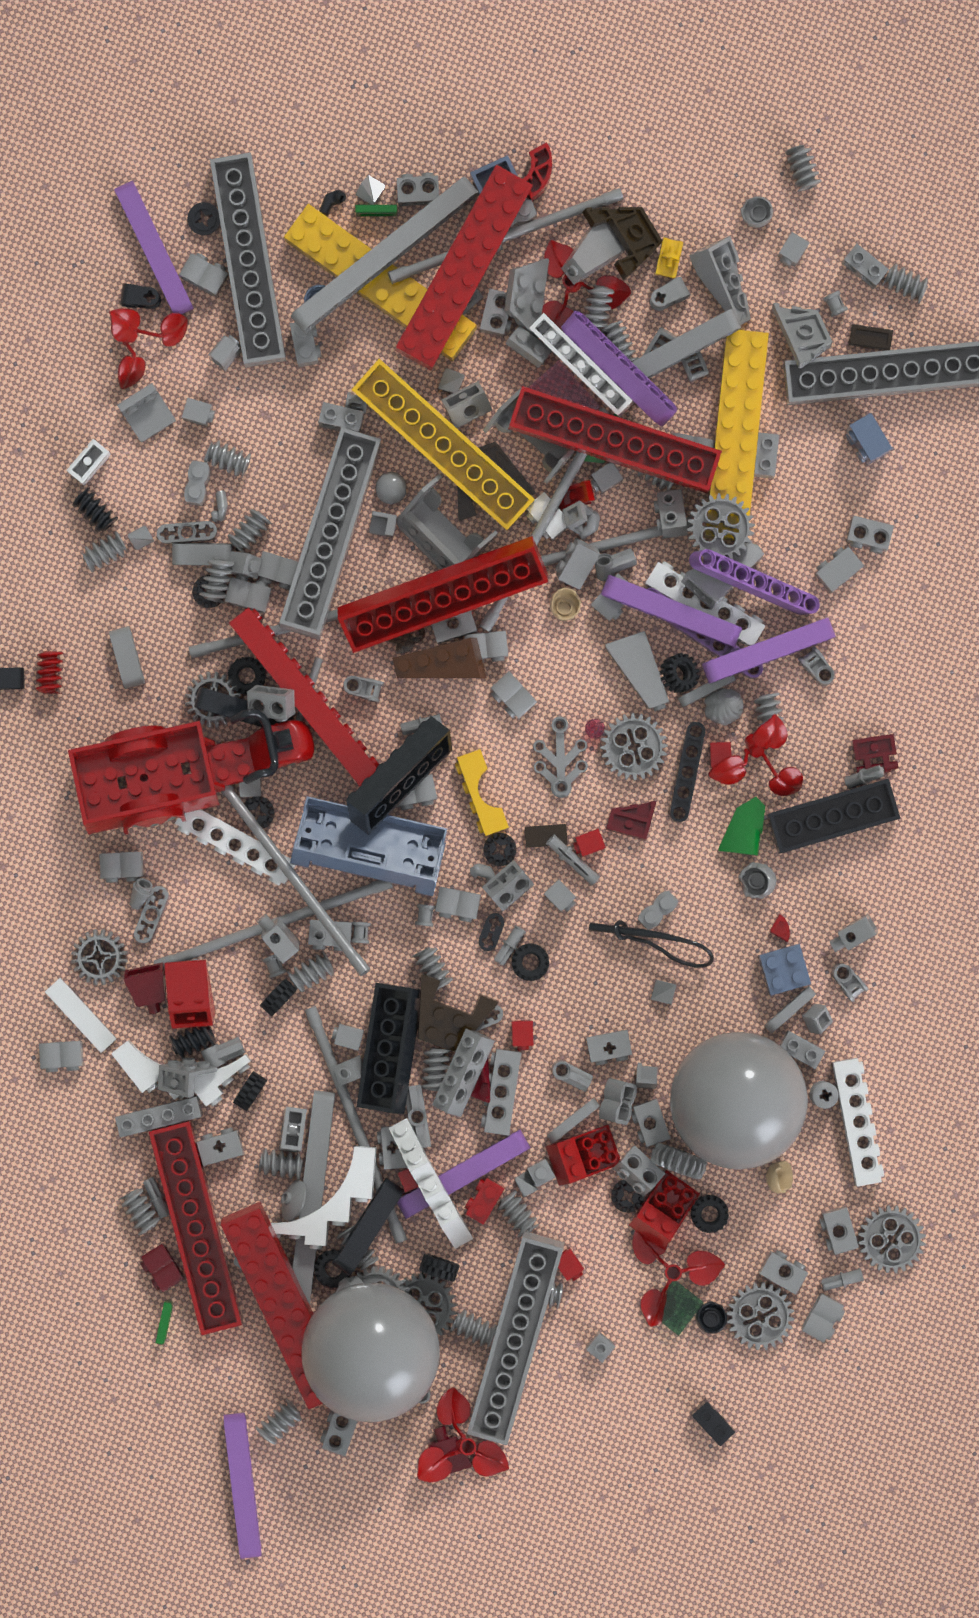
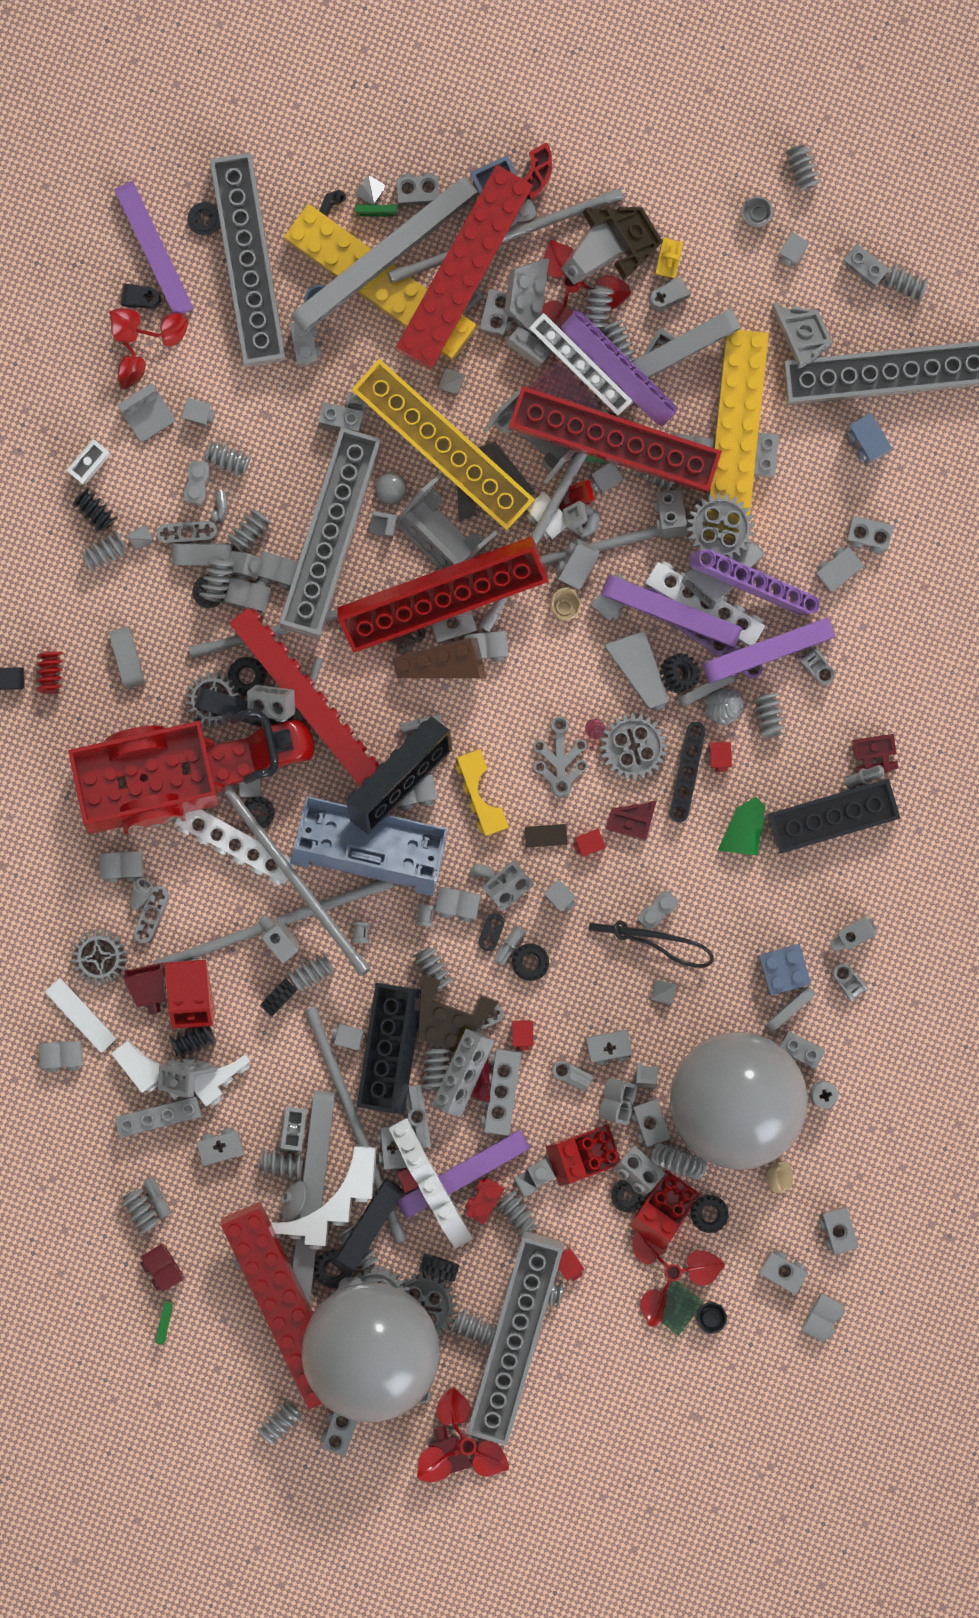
(196, 1227): red brick -> none
(203, 274): light grey brick -> none
(219, 1054): light grey piece -> none
(225, 352): light grey brick -> none
(242, 1485): medium lavender beam -> none
(250, 1091): black tyre -> none
(274, 966): light grey bush -> none
(320, 937): light grey brick -> none
(348, 1070): light grey brick -> none
(365, 688): light grey piece -> none
(466, 404): light grey brick -> none
(498, 859): black gear -> none
(513, 695): light grey brick -> none
(565, 853): light grey pin -> none
(573, 1120): light grey beam -> none
(600, 1346): light grey brick -> none
(610, 564): light grey piece -> none
(698, 375): light grey slope -> none
(712, 1422): black brick -> none
(719, 272): light grey wedge -> none
(752, 1298): light grey gear -> none
(757, 880): light grey hair -> none
(772, 735): red plant -> none
(781, 928): red tile -> none
(817, 1019): light grey slope -> none
(835, 303): light grey bush -> none
(842, 1279): light grey axle -> none
(861, 1175): white brick -> none
(870, 337): dark brown tile -> none
(876, 1226): light grey gear -> none

